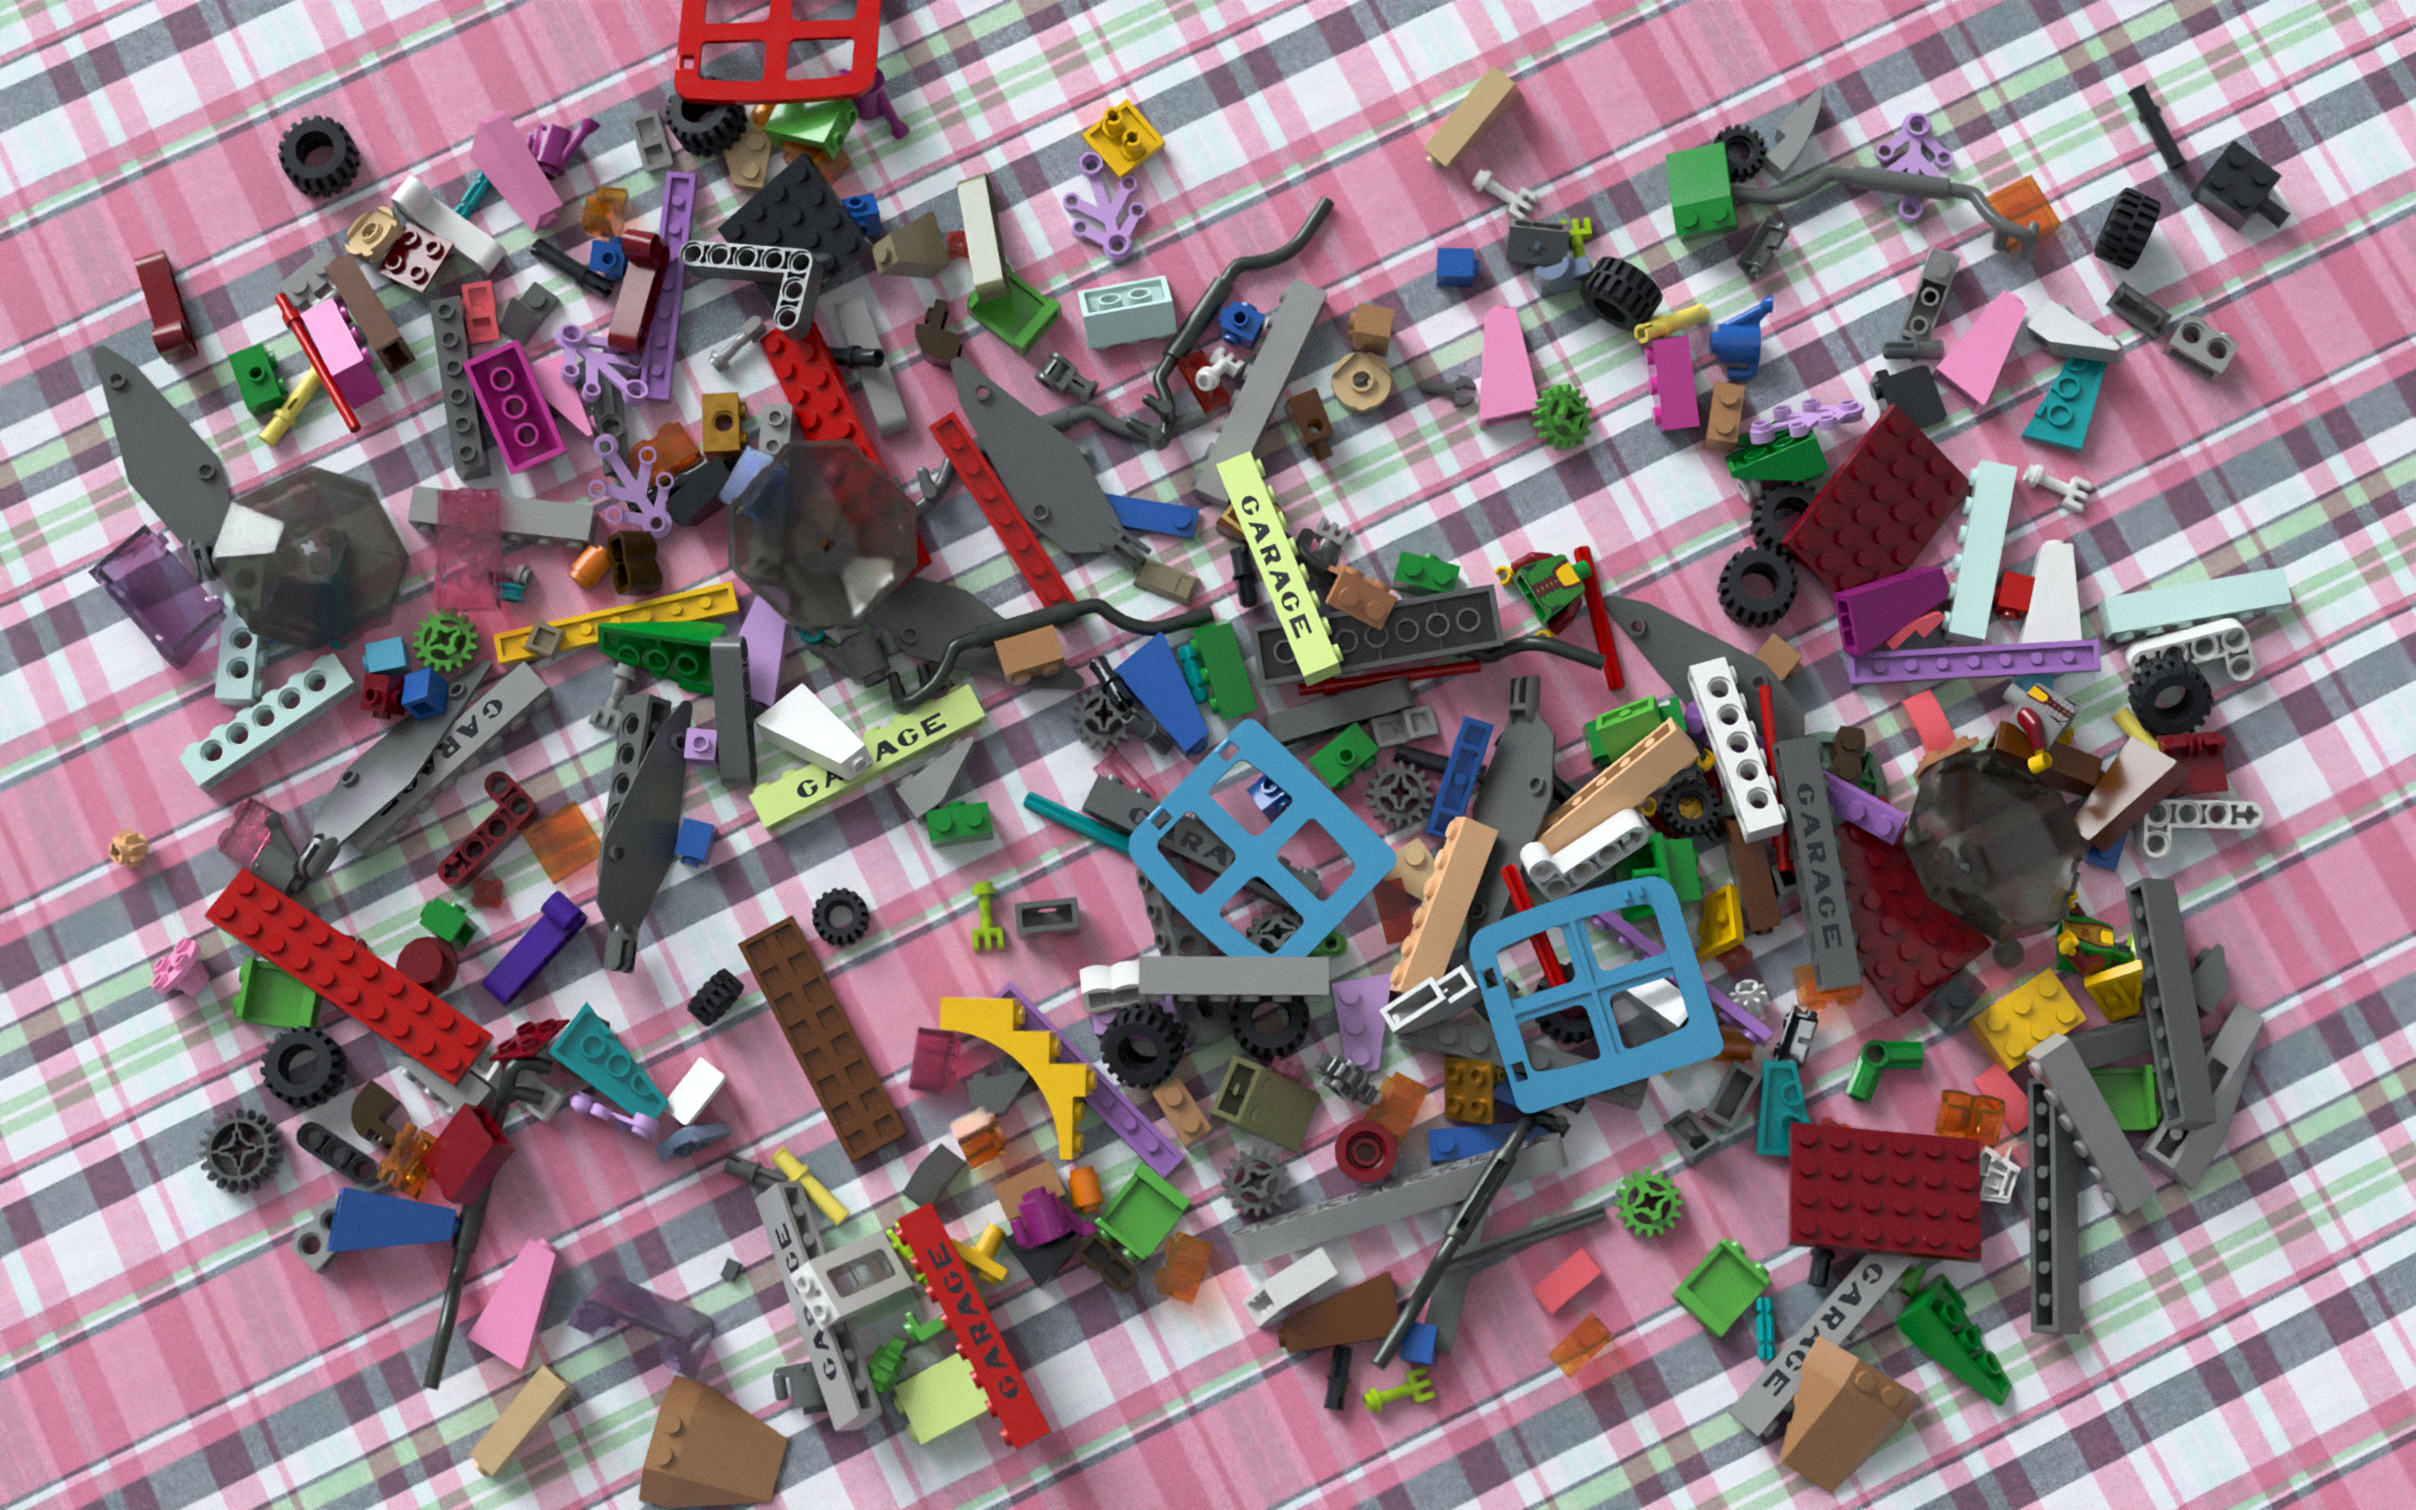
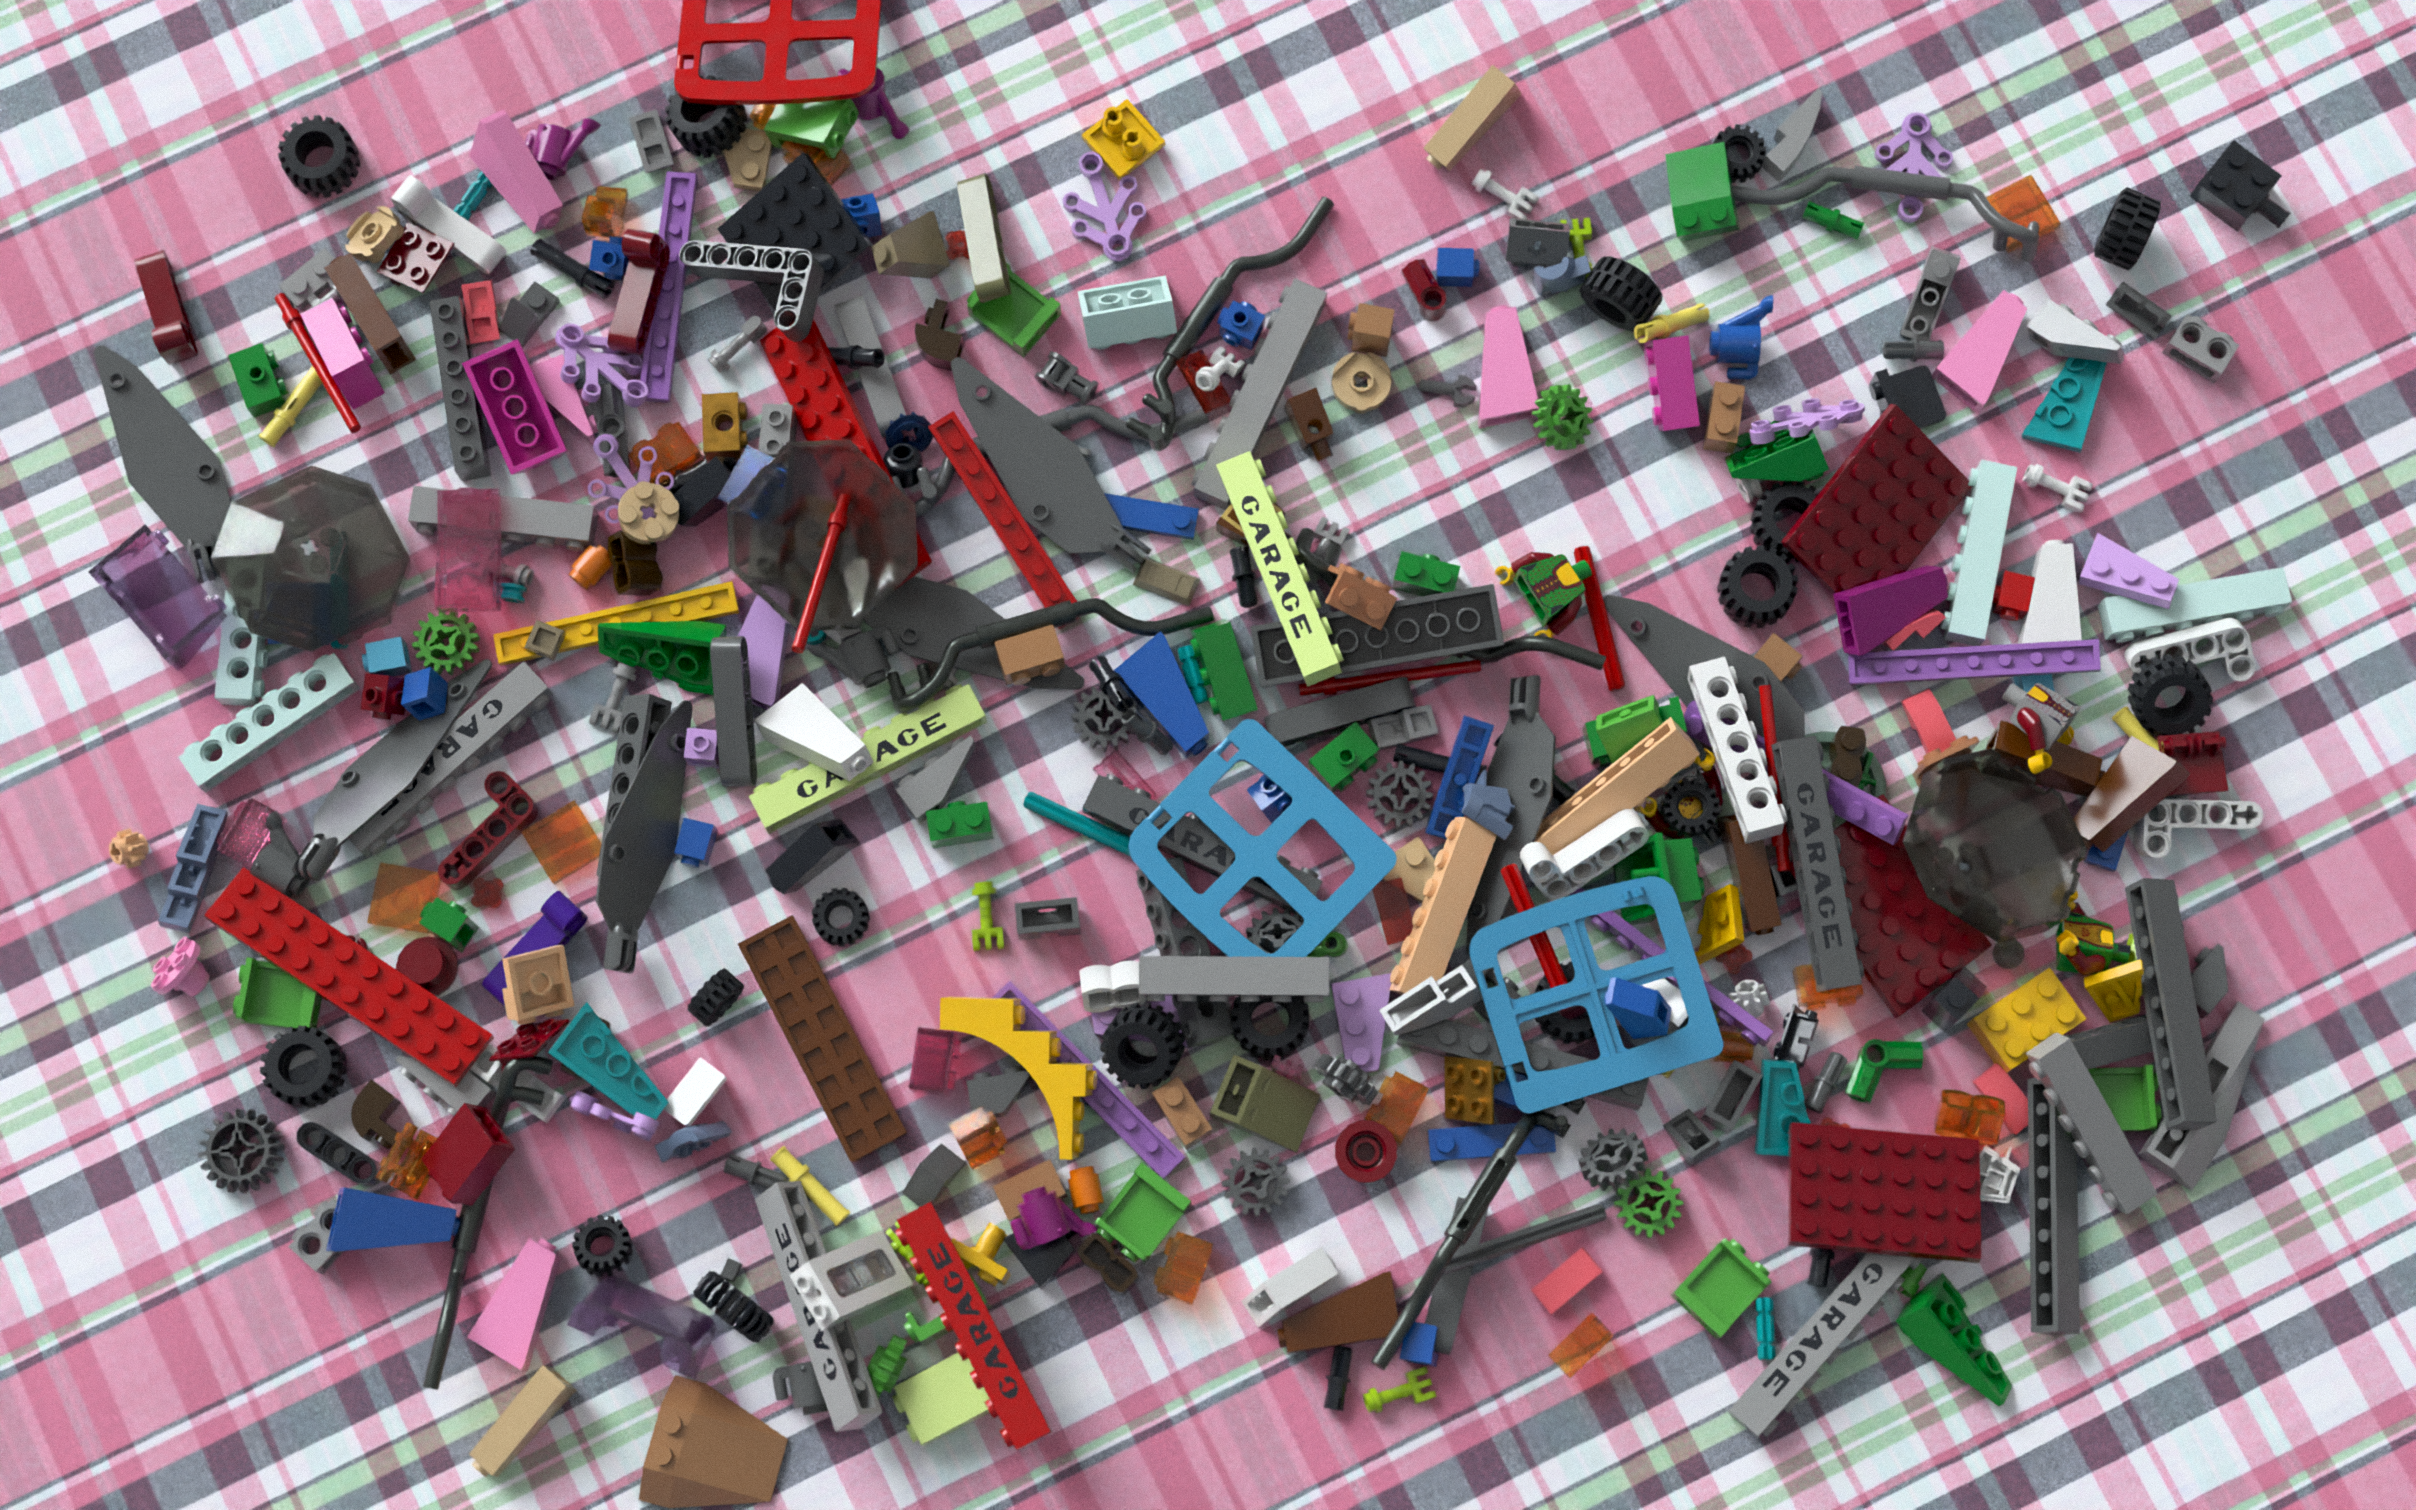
(194, 868): none -> sand blue slope
(401, 896): none -> clear orange tile
(537, 984): none -> light nougat plate
(597, 1229): none -> black tyre
(645, 496): none -> tan plate
(733, 1306): none -> black gear
(811, 855): none -> black slope
(836, 525): none -> red bar
(903, 461): none -> black head
(908, 422): none -> dark blue gear
(1388, 1202): light grey beam -> none
(1425, 288): none -> dark red piece
(1488, 805): none -> sand blue piece
(1613, 1159): none -> dark grey gear
(1638, 1008): none -> blue slope
(1760, 248): dark grey hinge -> none
(1826, 1082): none -> dark grey axle
(1833, 220): none -> green pin
(1841, 1415): medium nougat wedge -> none
(2127, 574): none -> lavender wing
(2156, 126): black pin -> none

